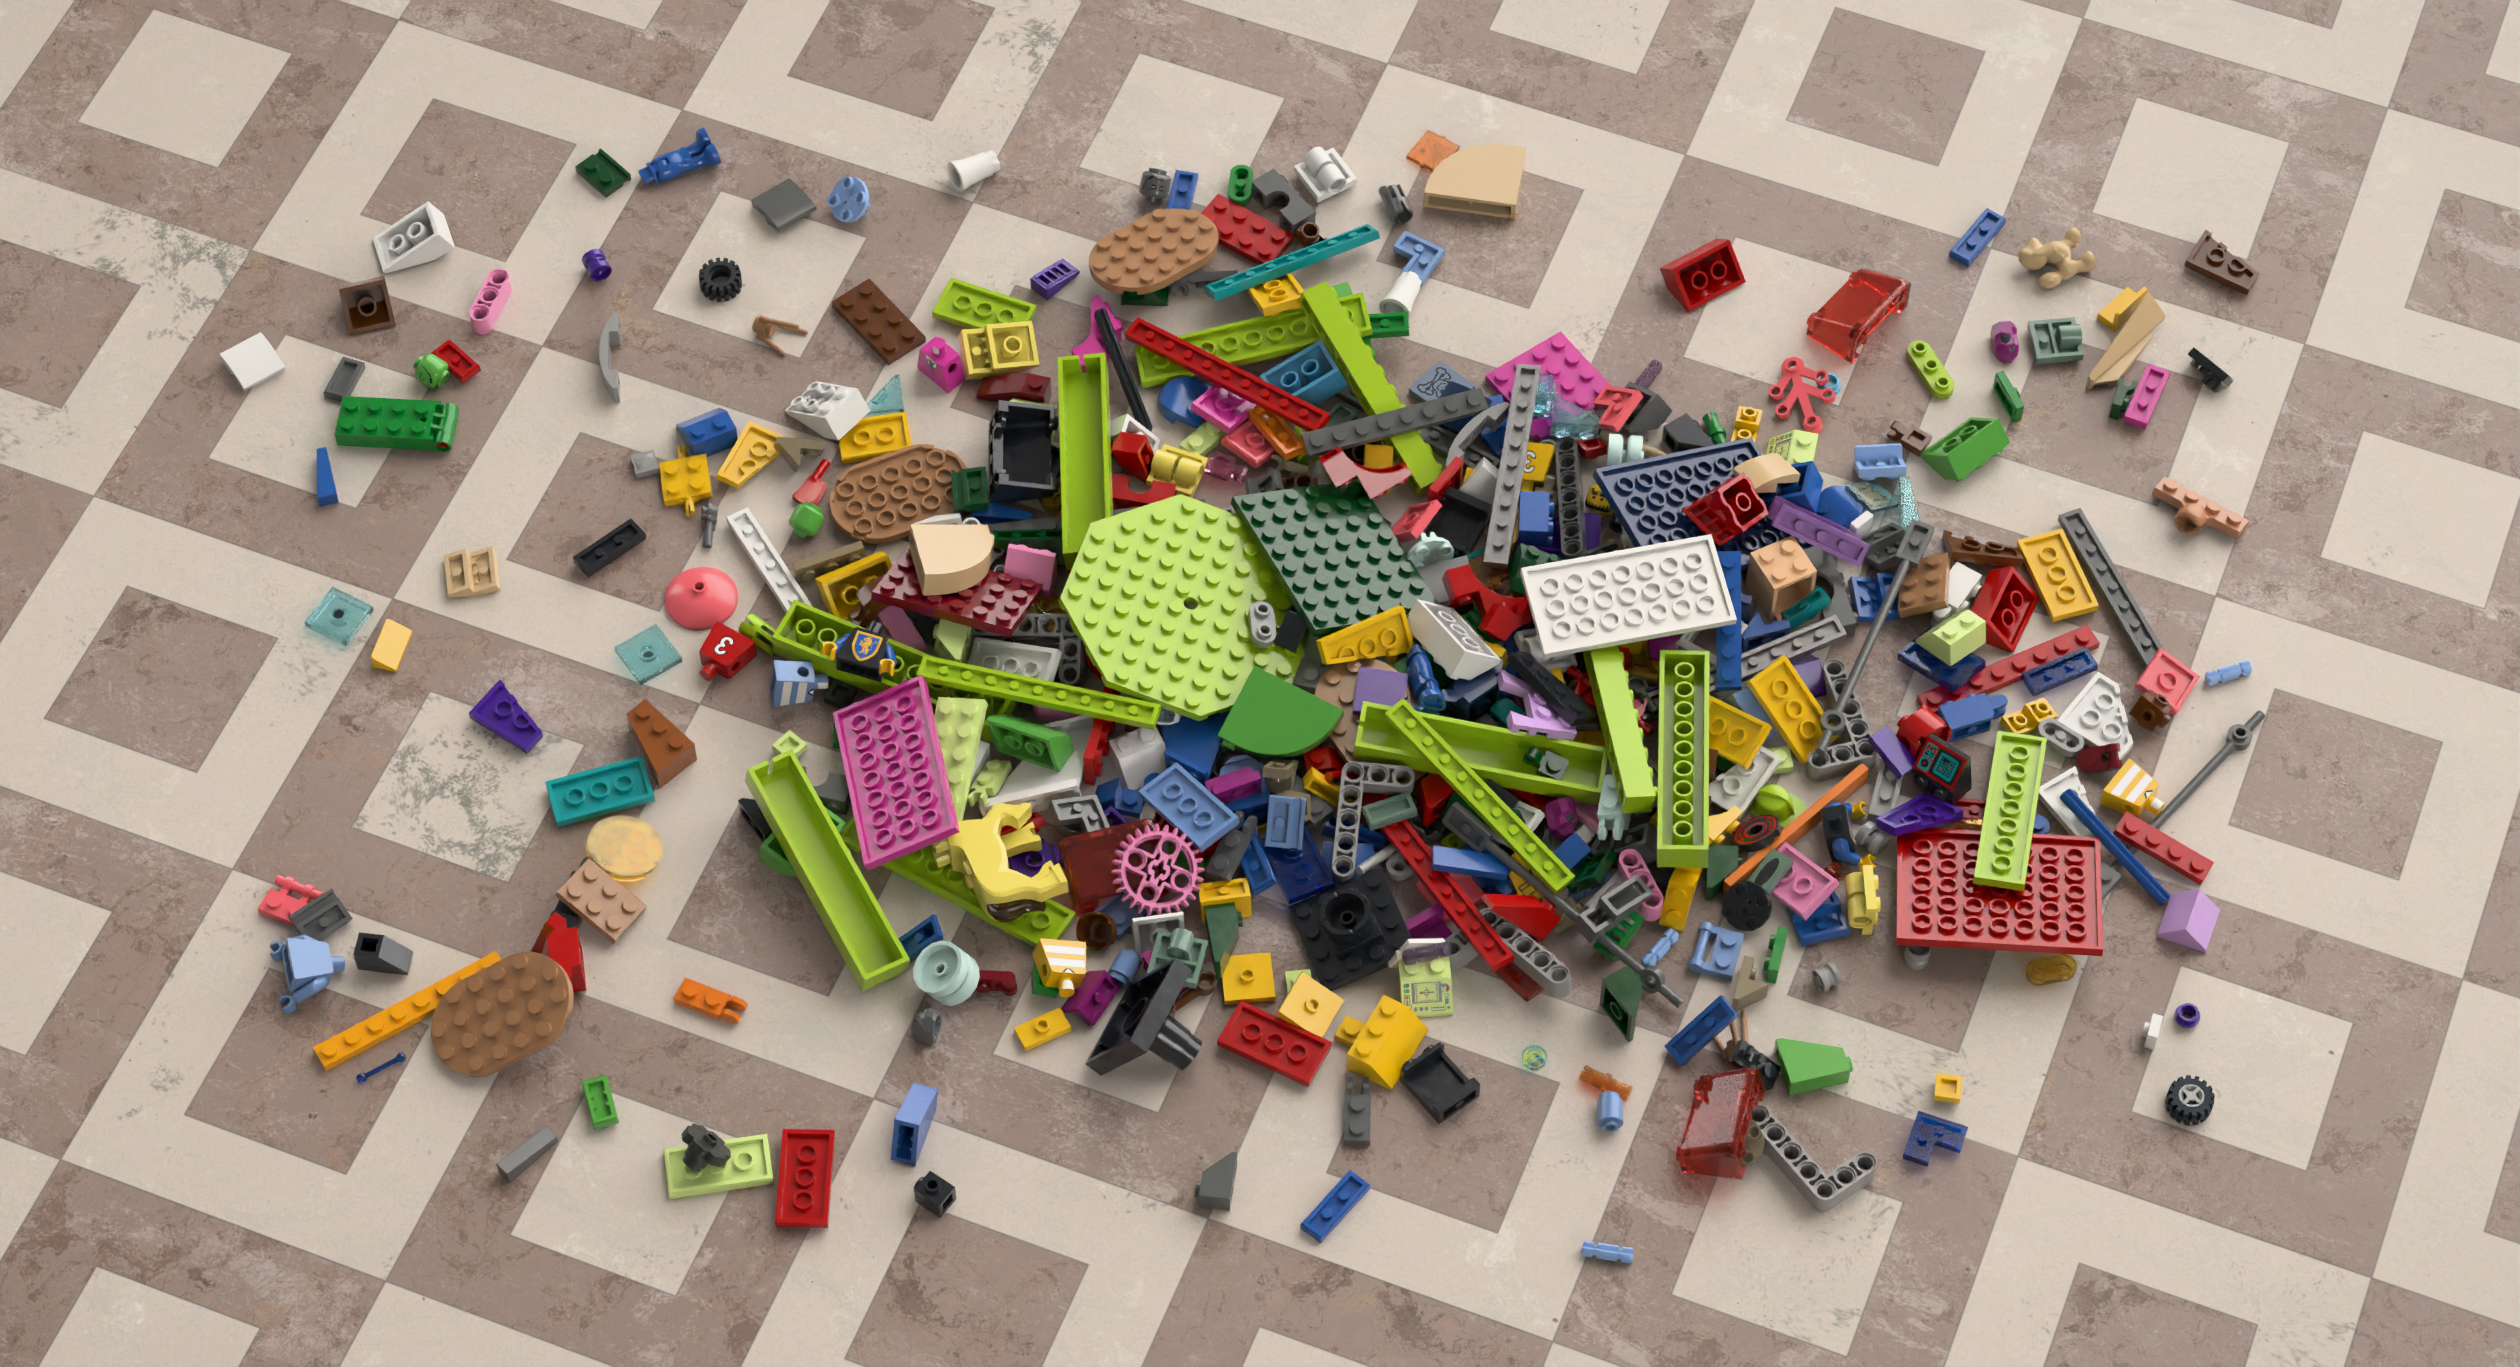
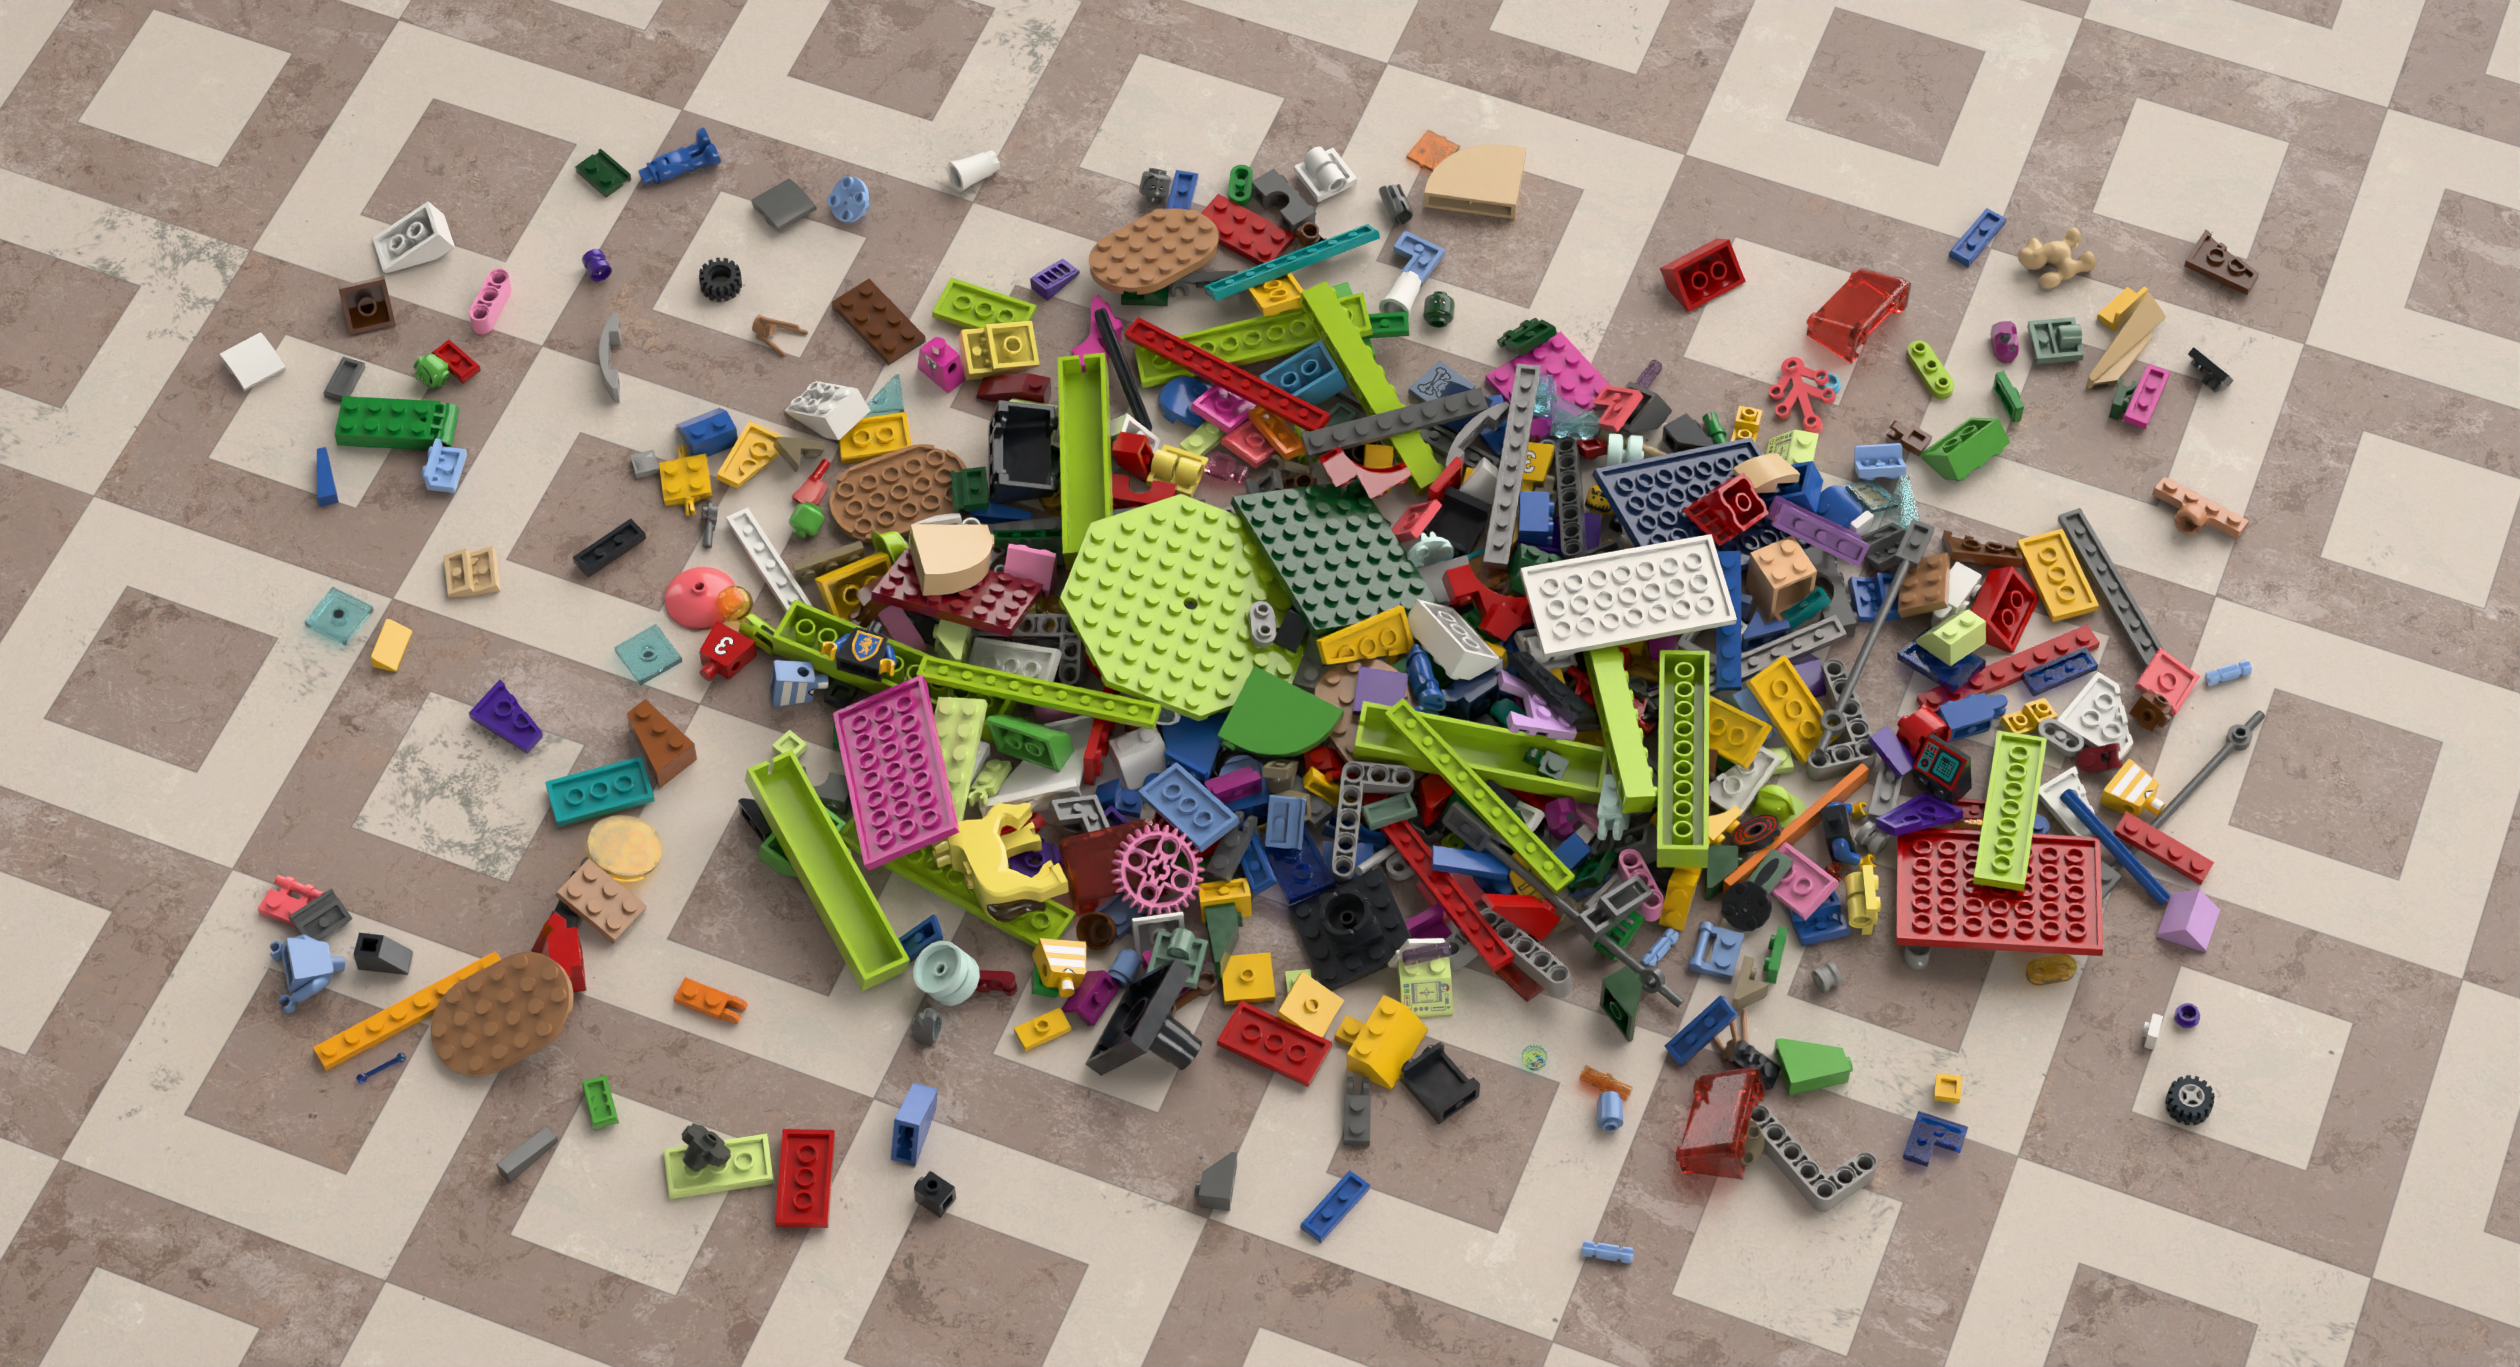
(443, 467): none -> light blue bracket
(734, 603): none -> clear yellow hair
(889, 543): none -> lime piece
(1439, 309): none -> dark green head
(1527, 336): none -> dark green plate

